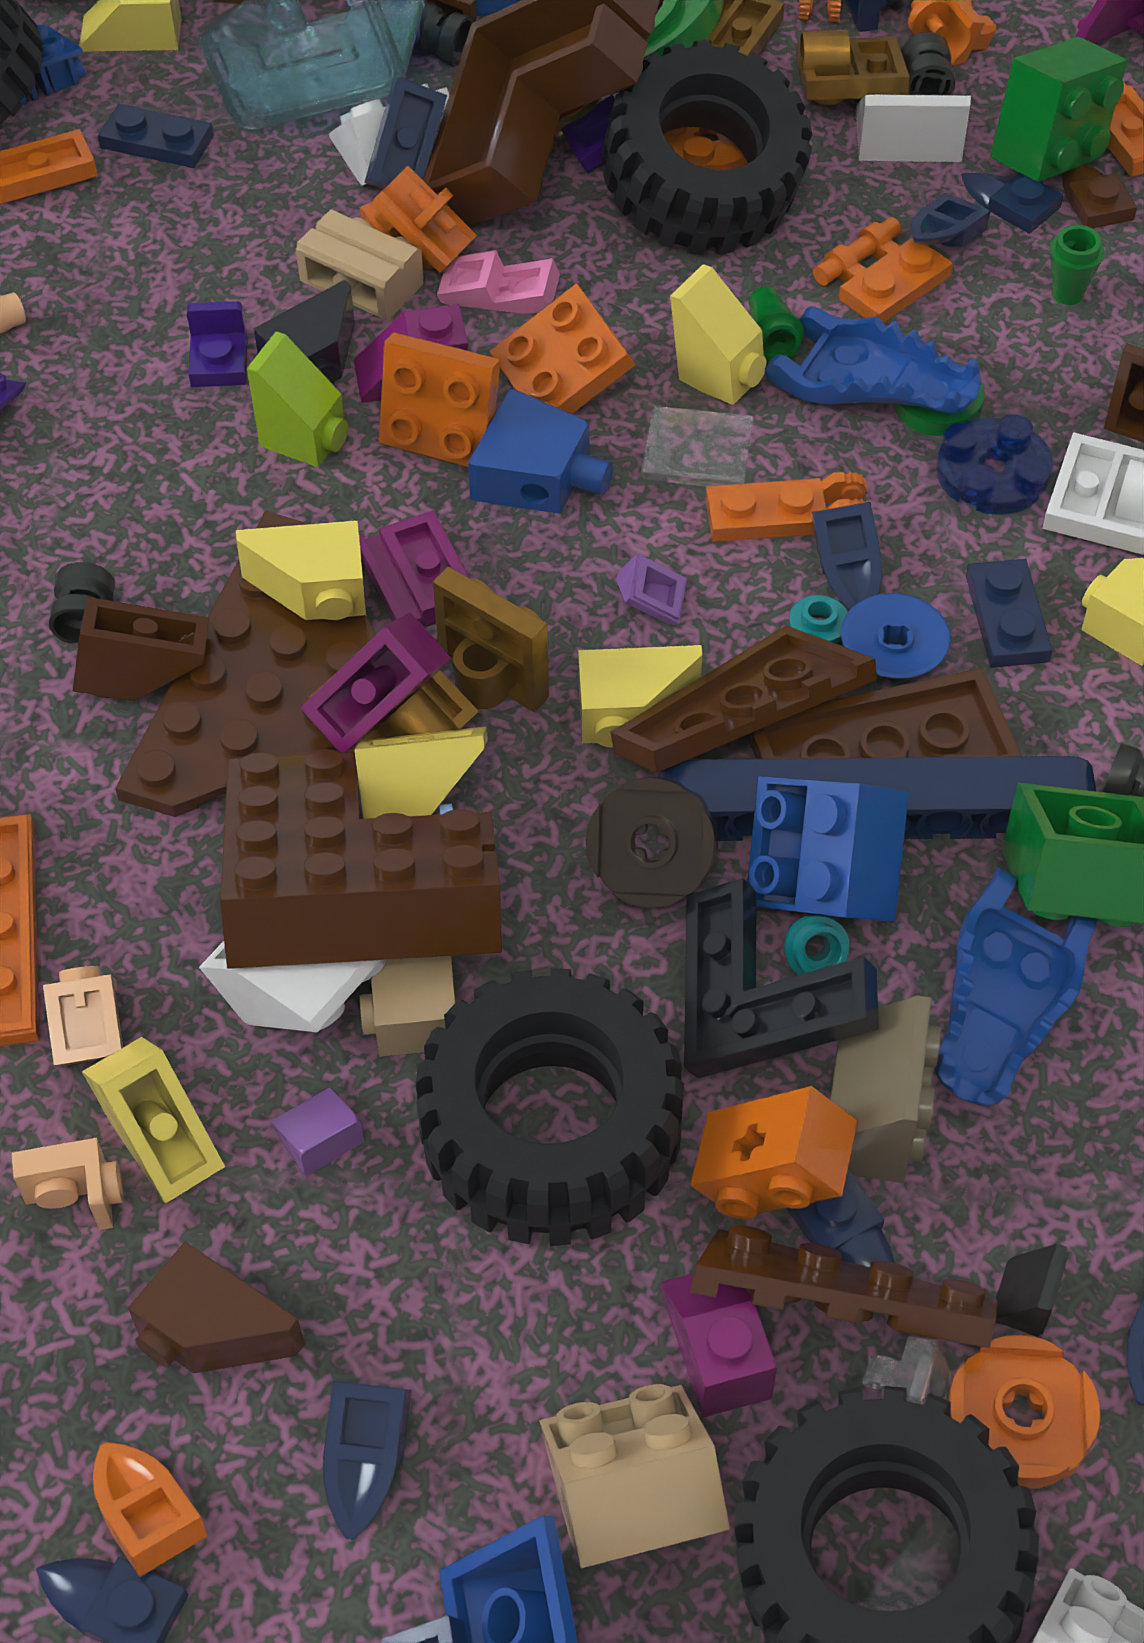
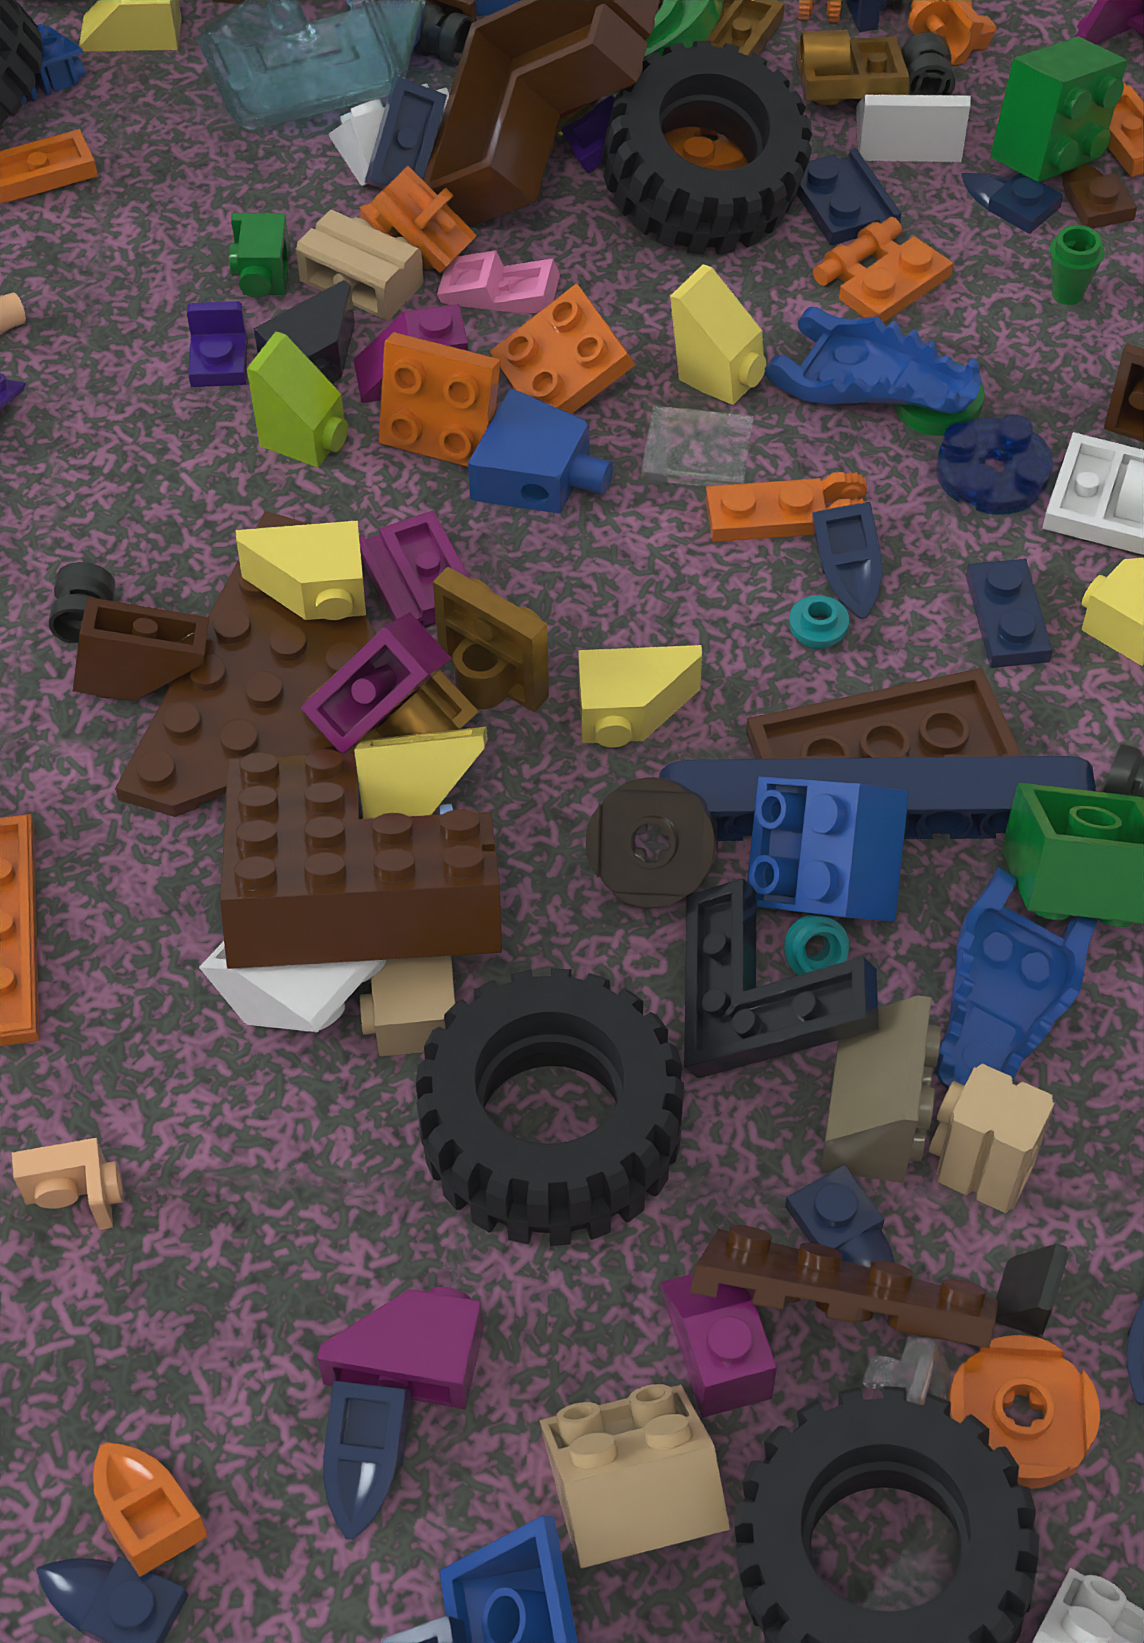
(83, 1016): light nougat bracket -> none
(154, 1117): light yellow slope -> none
(156, 135): dark blue plate -> none
(209, 1317): reddish brown slope -> none
(260, 253): none -> green brick
(319, 1130): medium lavender slope -> none
(413, 1344): none -> magenta slope
(652, 589): medium lavender slope -> none
(741, 696): reddish brown wing -> none
(774, 1153): orange brick -> none
(779, 325): green cone -> none
(844, 196): none -> dark blue plate
(911, 628): blue piece -> none
(949, 222): dark blue plate -> none
(990, 1136): none -> tan brick

